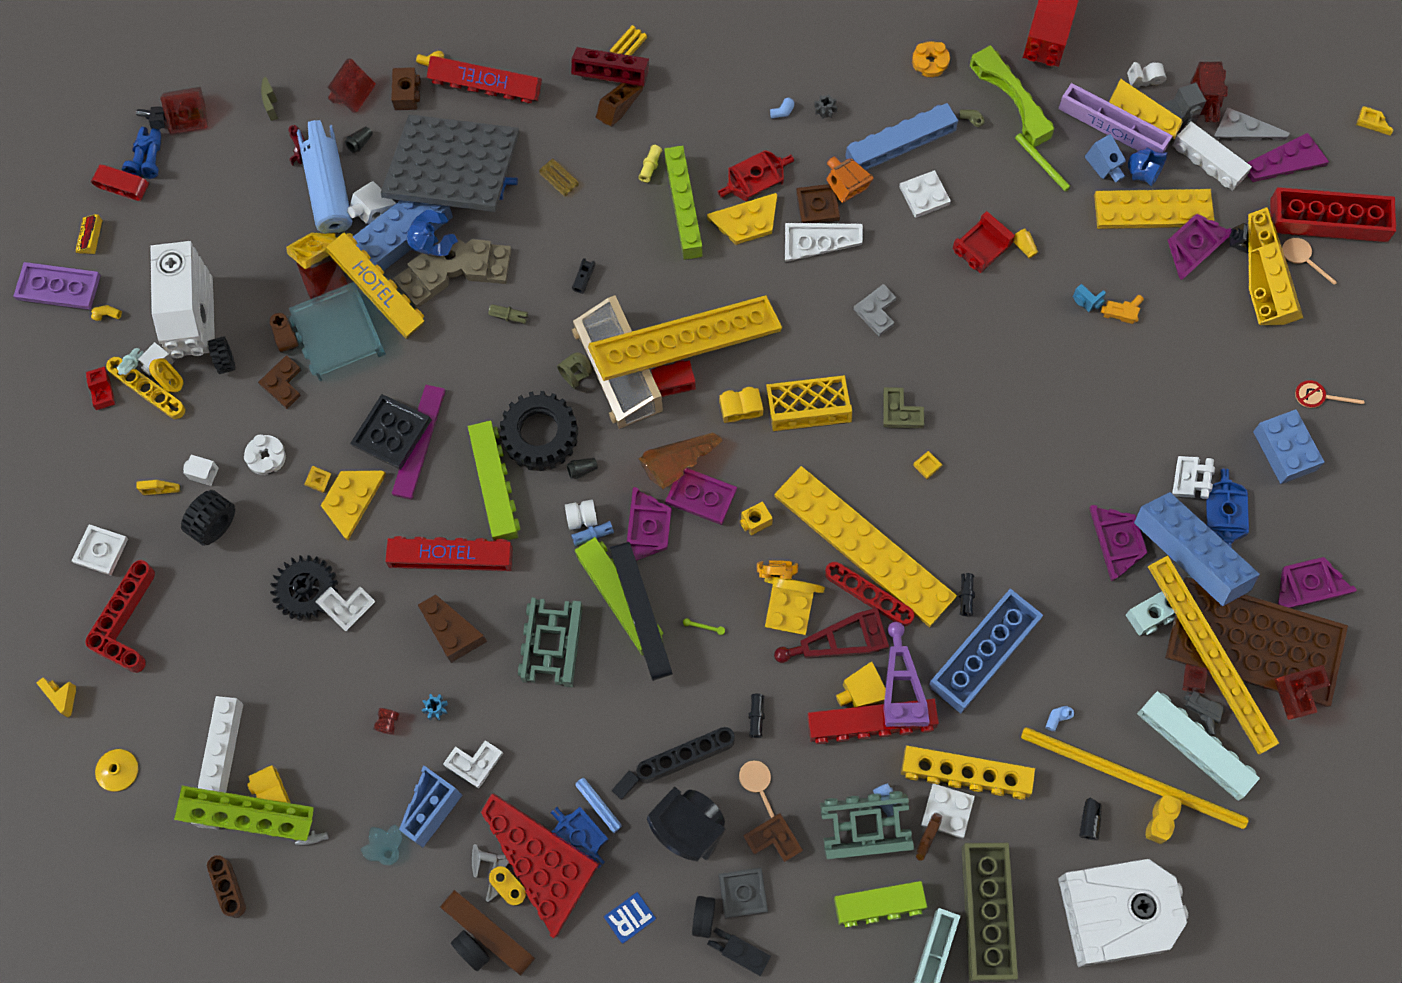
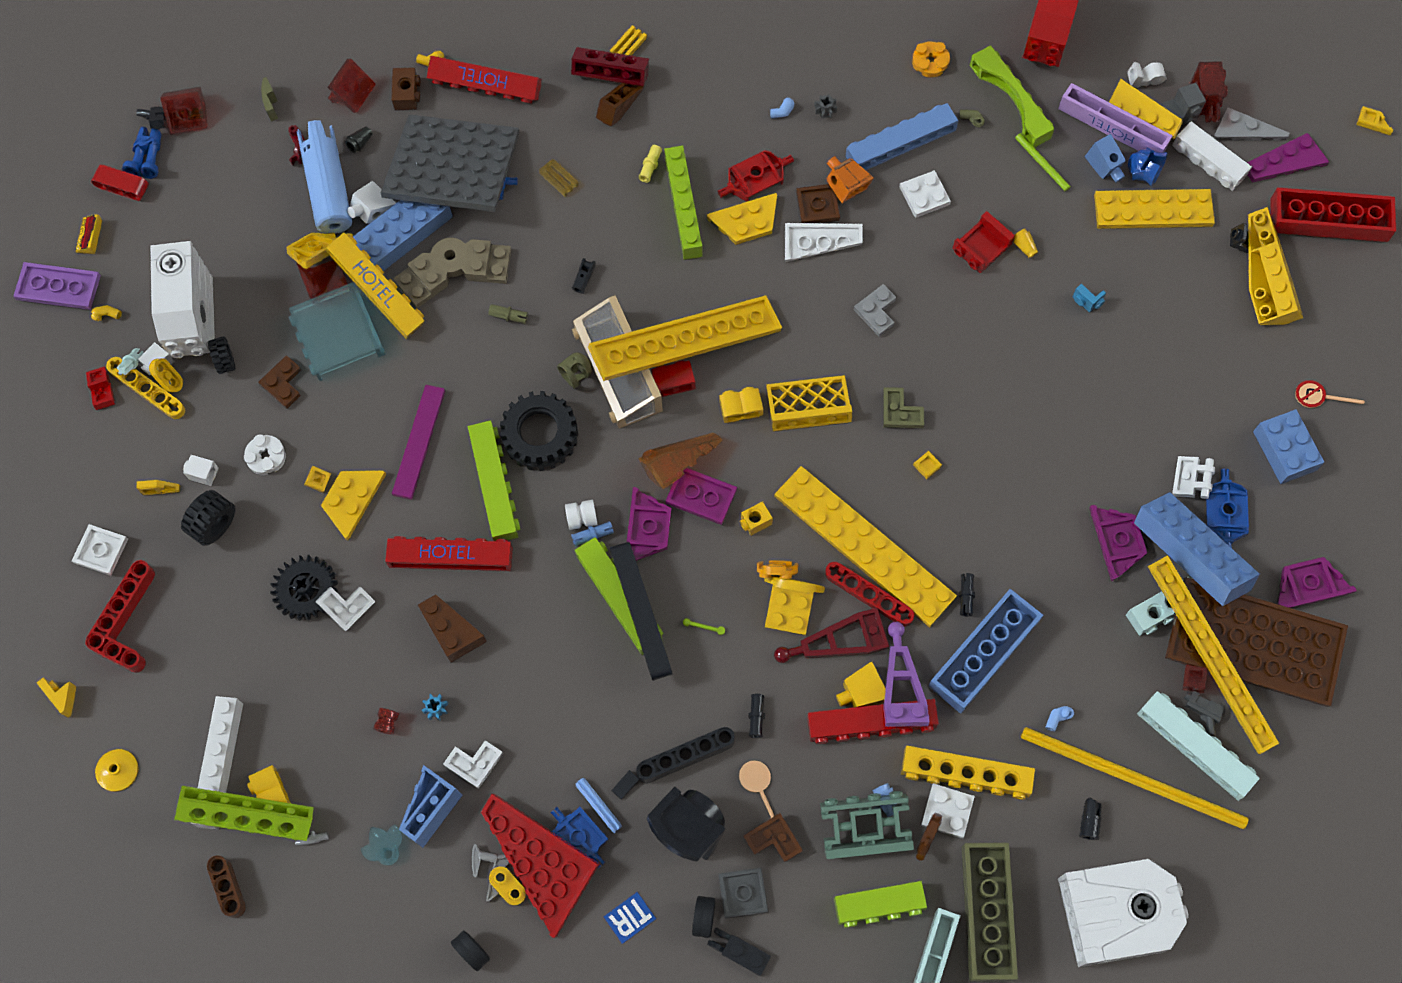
(283, 334): reddish brown piece -> none
(391, 431): black plate -> none
(421, 234): blue piece -> none
(487, 932): reddish brown beam -> none
(567, 643): sand green fence -> none
(581, 467): pearl dark grey cone -> none
(1125, 312): light orange piece -> none
(1164, 814): yellow brick -> none
(1195, 243): magenta wing -> none
(1296, 691): clear red brick -> none
(1299, 251): light nougat piece -> none

